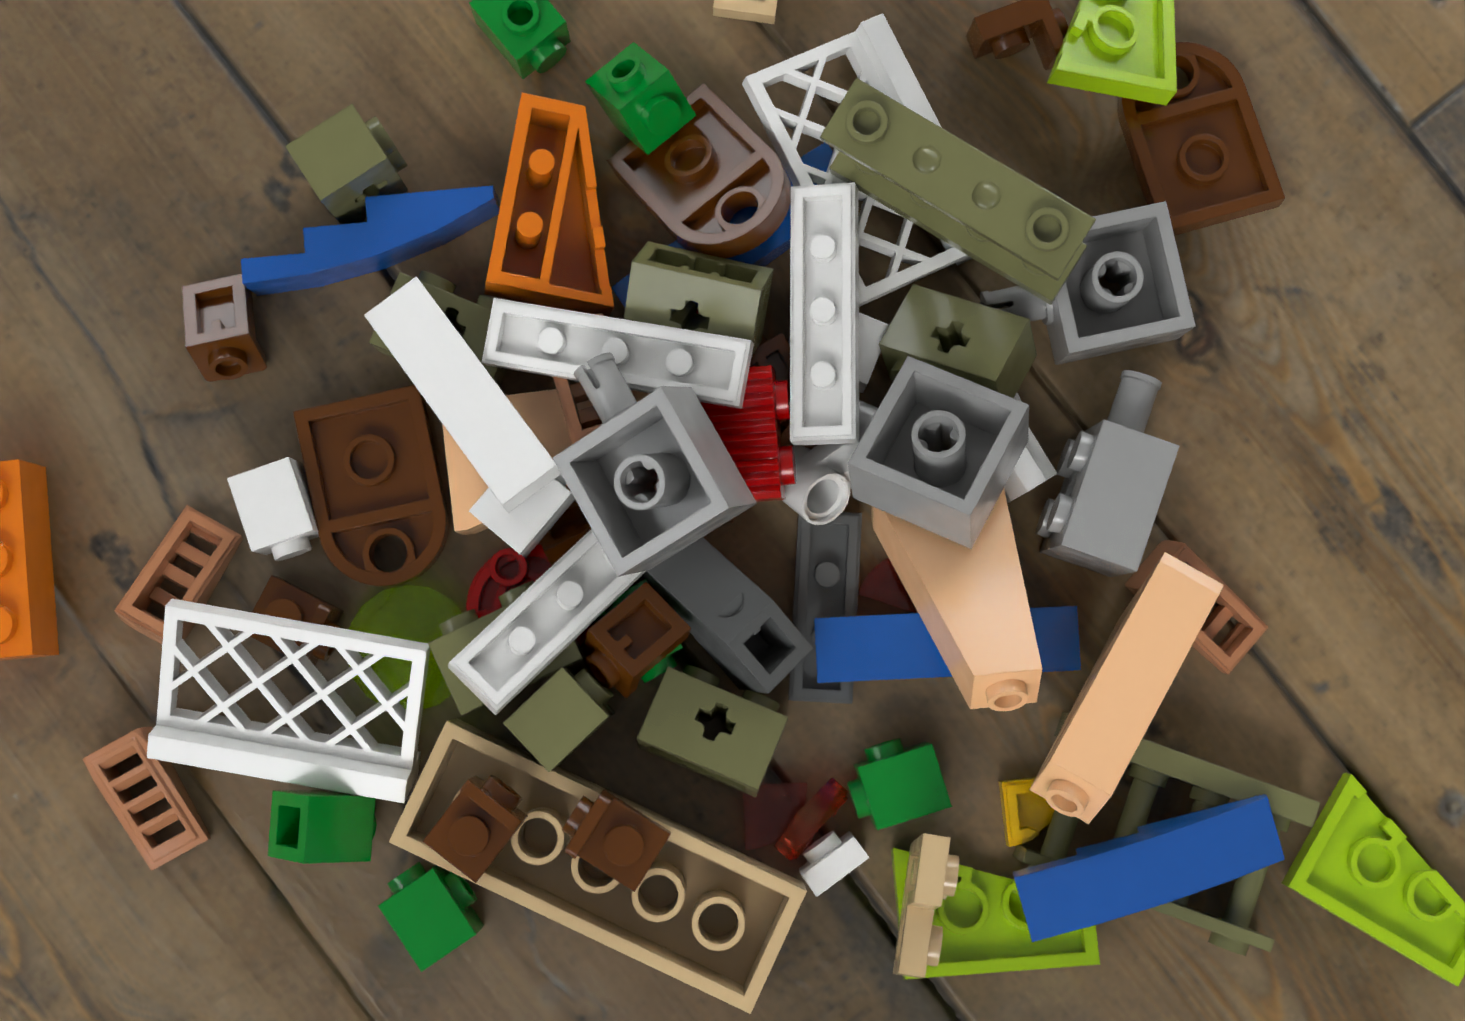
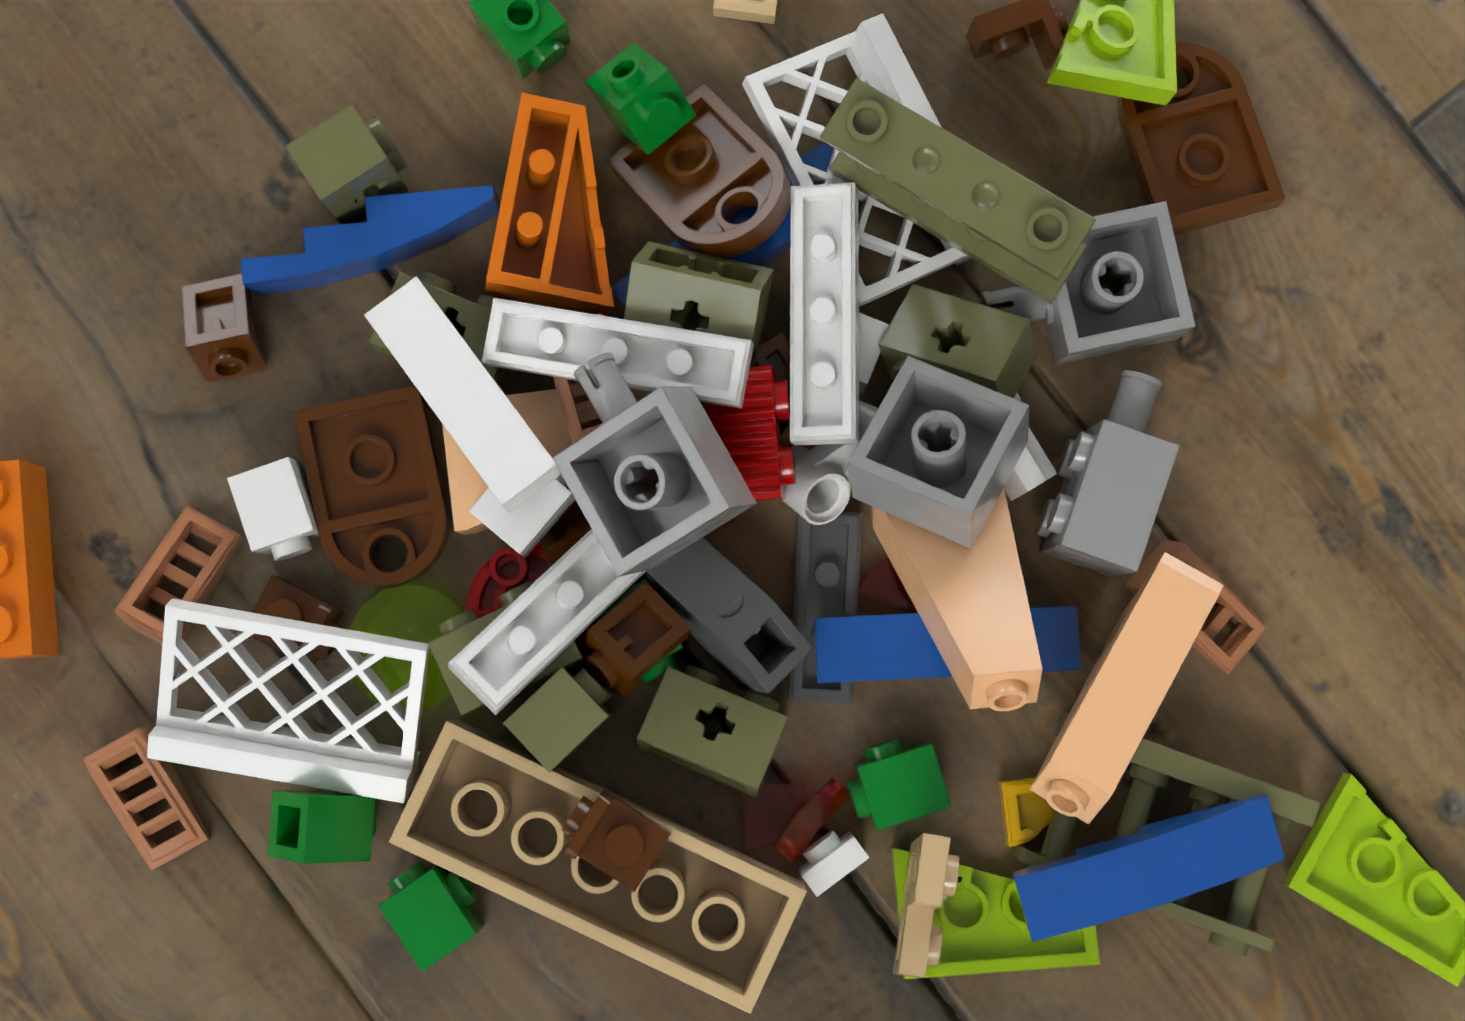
(477, 825): reddish brown bracket -> none

